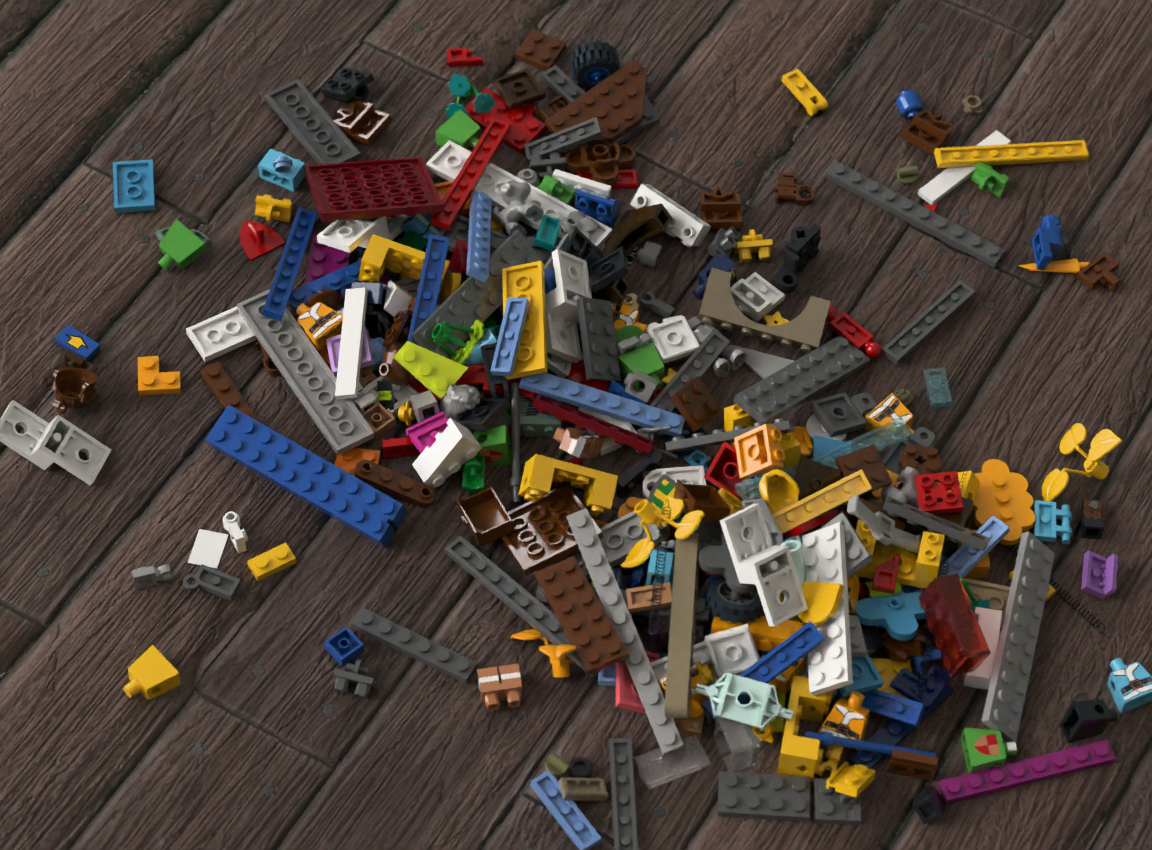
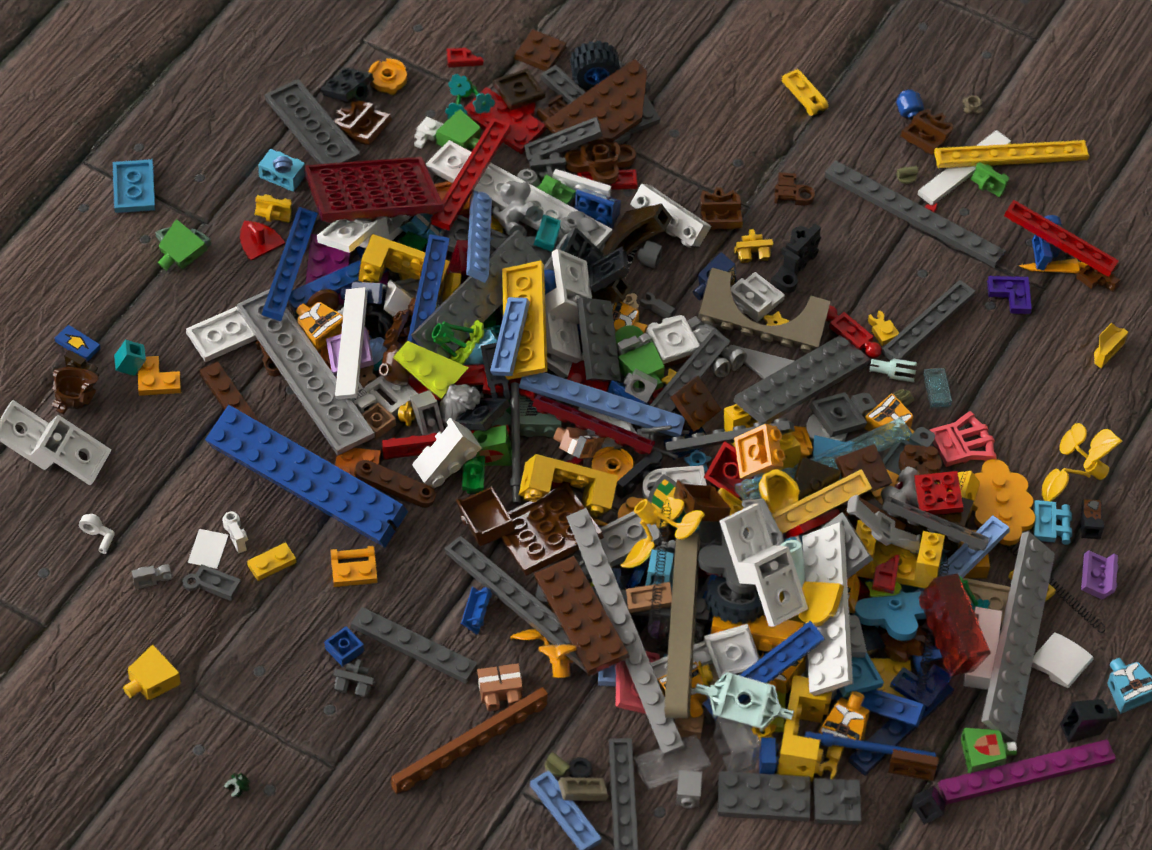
(92, 525): none -> white plate
(130, 357): none -> teal brick
(240, 782): none -> dark green plate
(354, 572): none -> light orange plate
(385, 394): black piece -> none
(388, 84): none -> light orange plate
(424, 433): dark pink plate -> none
(426, 131): none -> white plate
(466, 742): none -> dark orange plate
(476, 609): none -> blue hinge
(615, 457): none -> light orange plate
(689, 788): none -> light grey brick
(723, 242): dark grey hips -> none
(768, 756): none -> blue piece
(851, 779): yellow plate -> none
(882, 330): none -> yellow plate
(890, 368): none -> light aqua arm
(955, 450): none -> coral plate
(1013, 287): none -> dark purple plate
(1061, 238): none -> red plate
(1061, 660): none -> white slope
(1110, 343): none -> yellow slope

